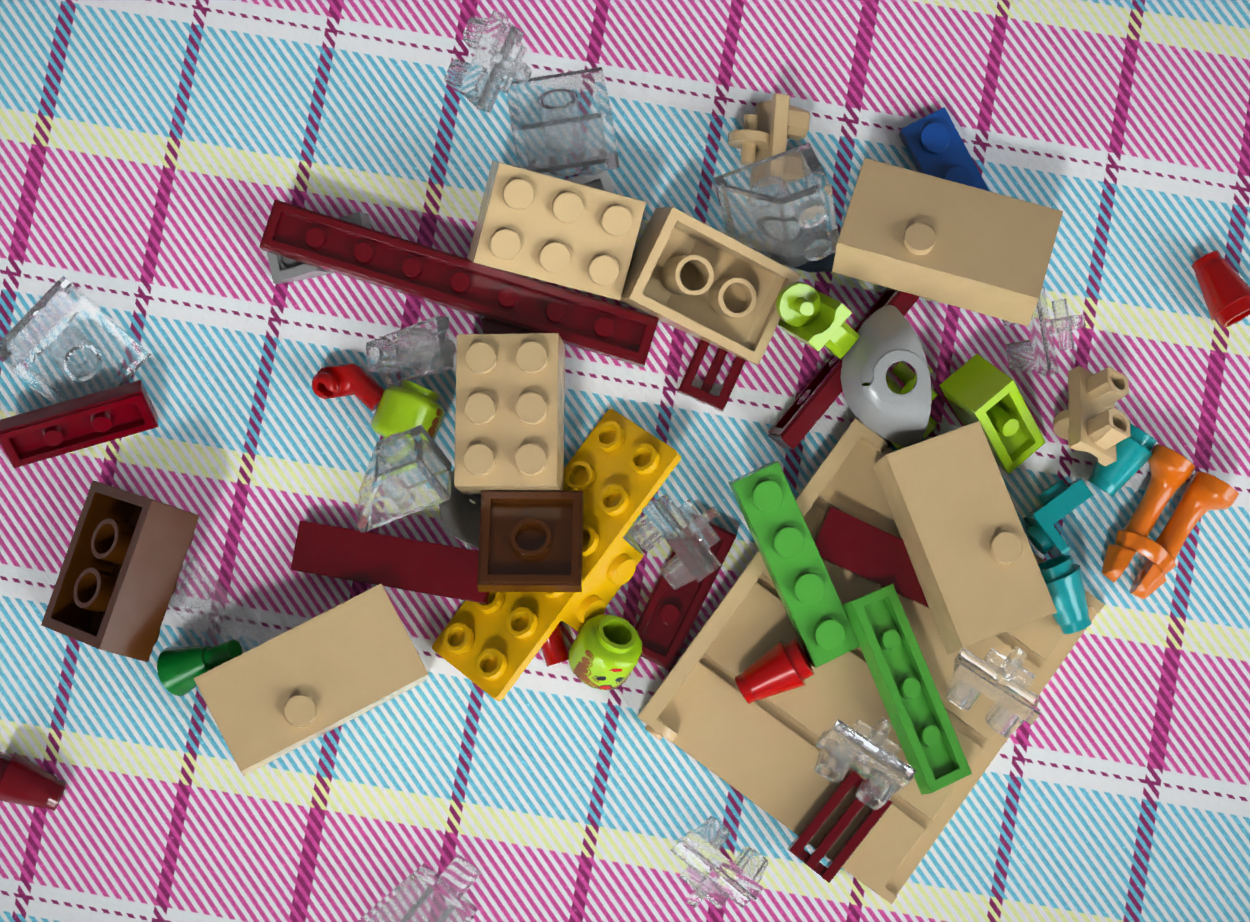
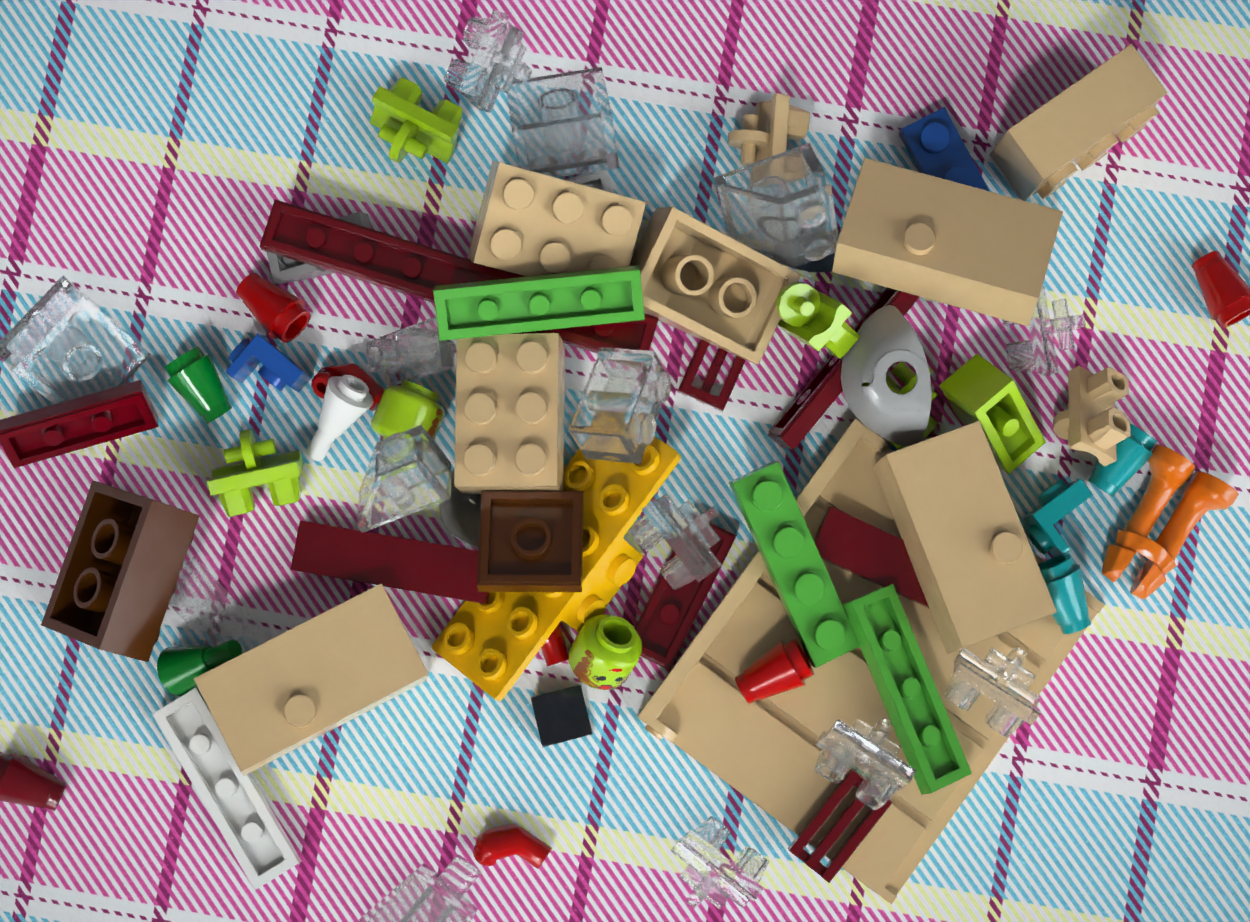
(199, 384): none -> green cone
(228, 795): none -> white plate
(235, 481): none -> lime hips
(274, 308): none -> red cone
(276, 366): none -> blue bracket
(343, 404): none -> white cone
(412, 127): none -> lime hips
(508, 841): none -> red arm
(539, 303): none -> bright green plate
(561, 715): none -> black slope
(620, 405): none -> clear brick
(1079, 125): none -> tan brick

